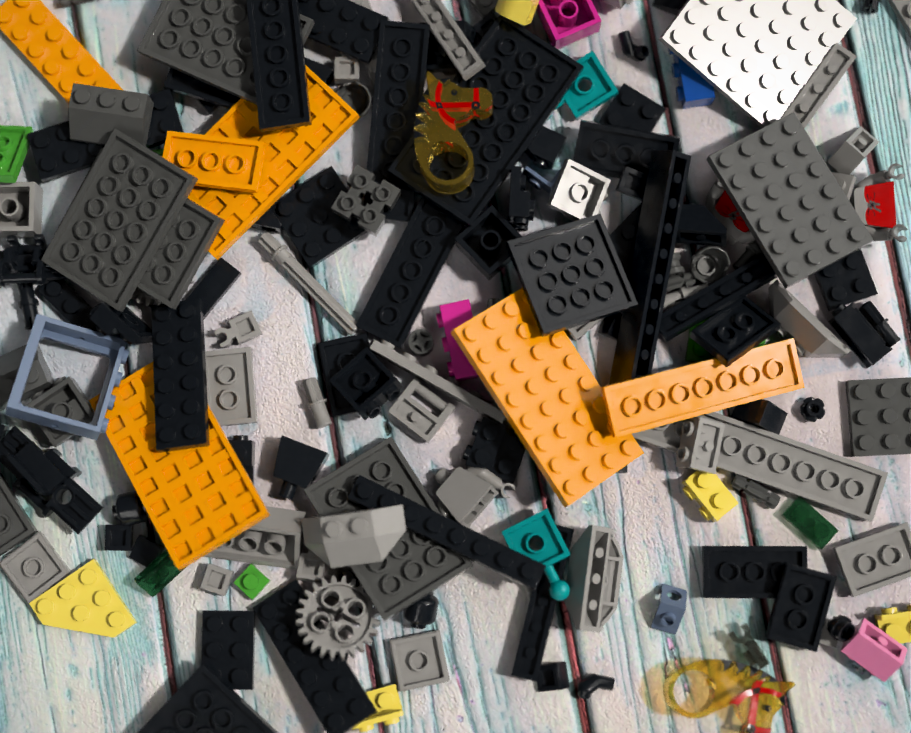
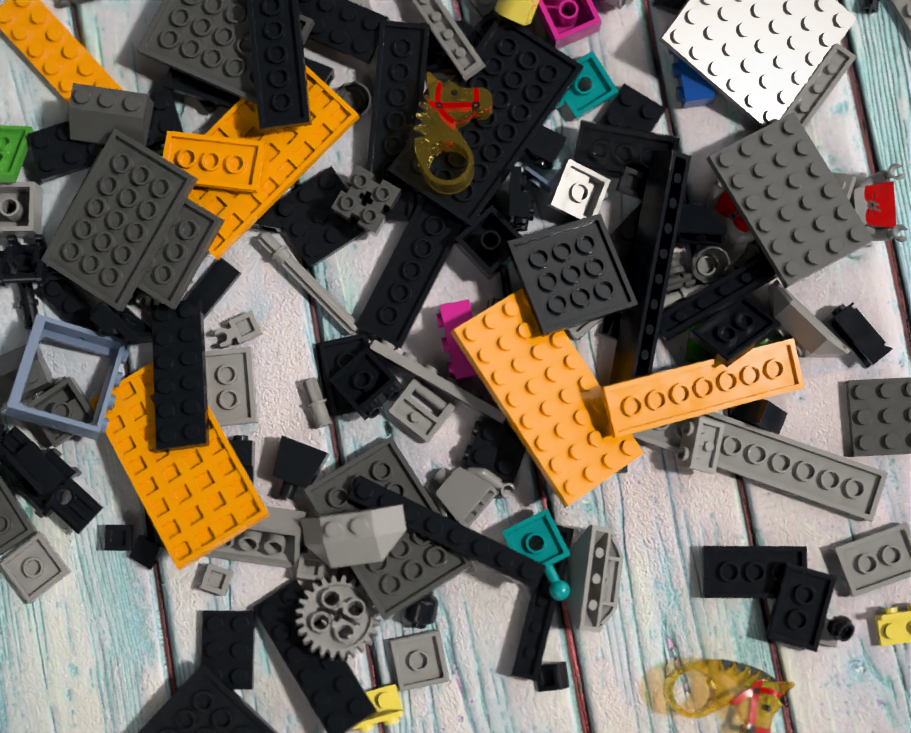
(84, 604): light yellow plate -> none
(129, 509): black head -> none
(157, 574): clear green plate -> none
(252, 581): bright green plate -> none
(345, 69): light grey plate -> none
(420, 337): dark grey wheel -> none
(592, 683): black arm -> none
(631, 50): black arm -> none
(670, 611): sand blue bracket -> none
(709, 494): light yellow bracket -> none
(753, 653): clear smoke plate -> none
(755, 491): dark grey axle -> none
(806, 412): black plate -> none
(809, 522): clear green plate -> none
(846, 281): black plate -> none
(852, 151): light grey slope -> none
(874, 650): bright pink brick -> none
(880, 324): black axle -> none

